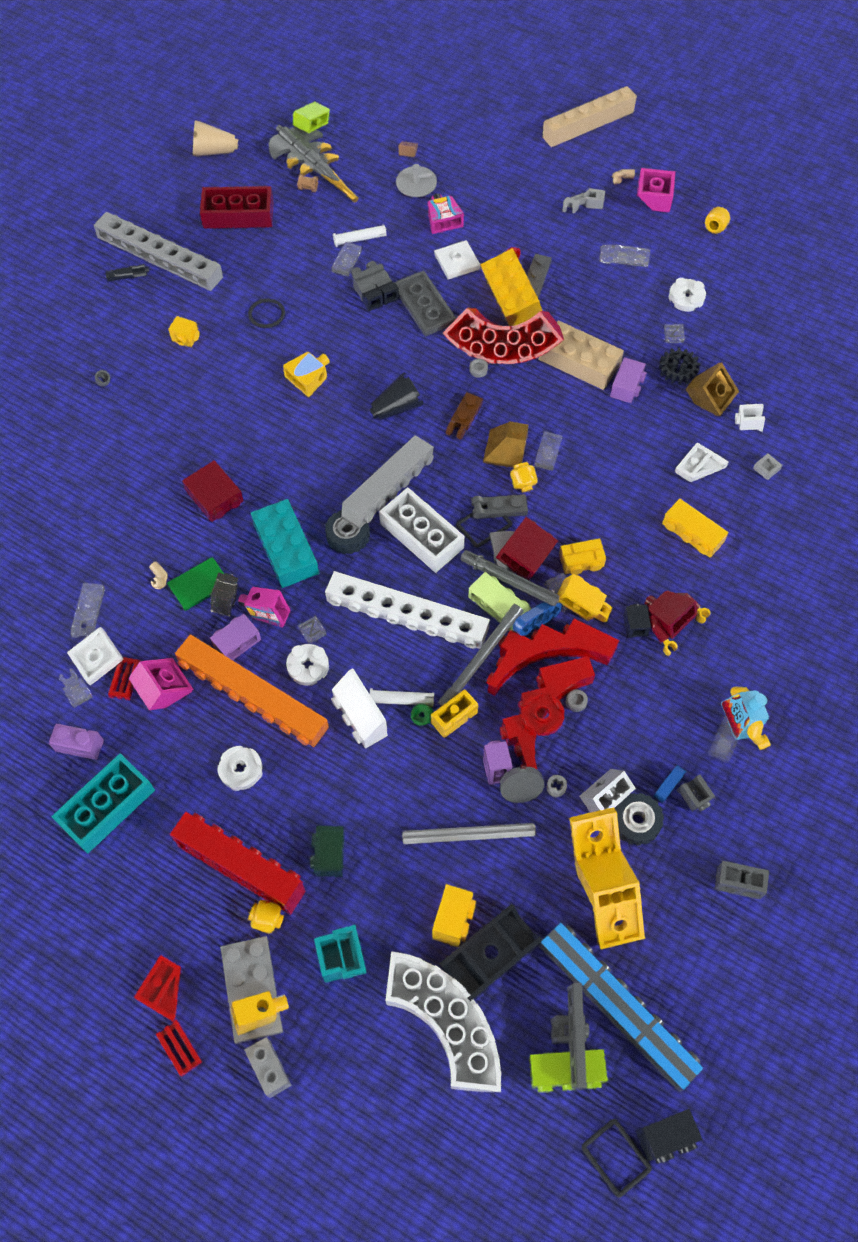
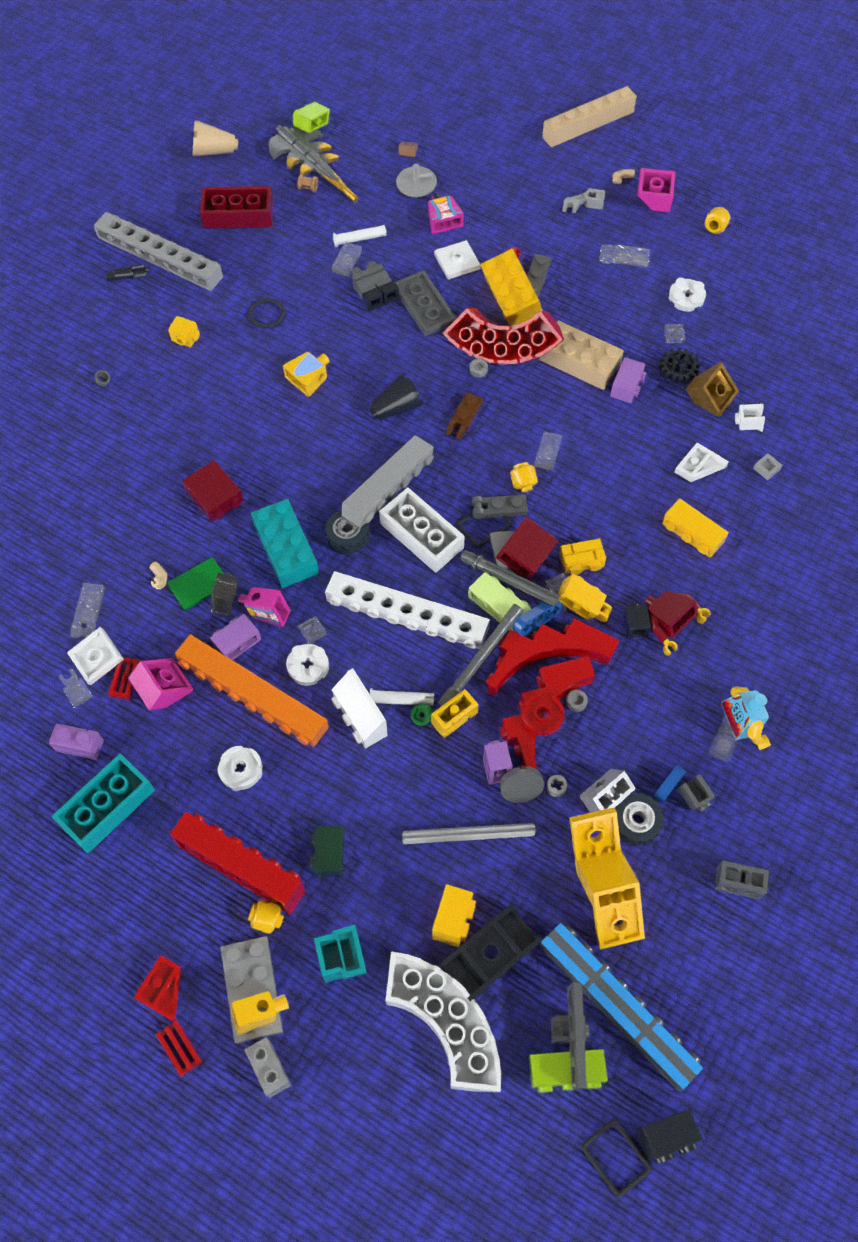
(506, 444): pearl gold slope -> none

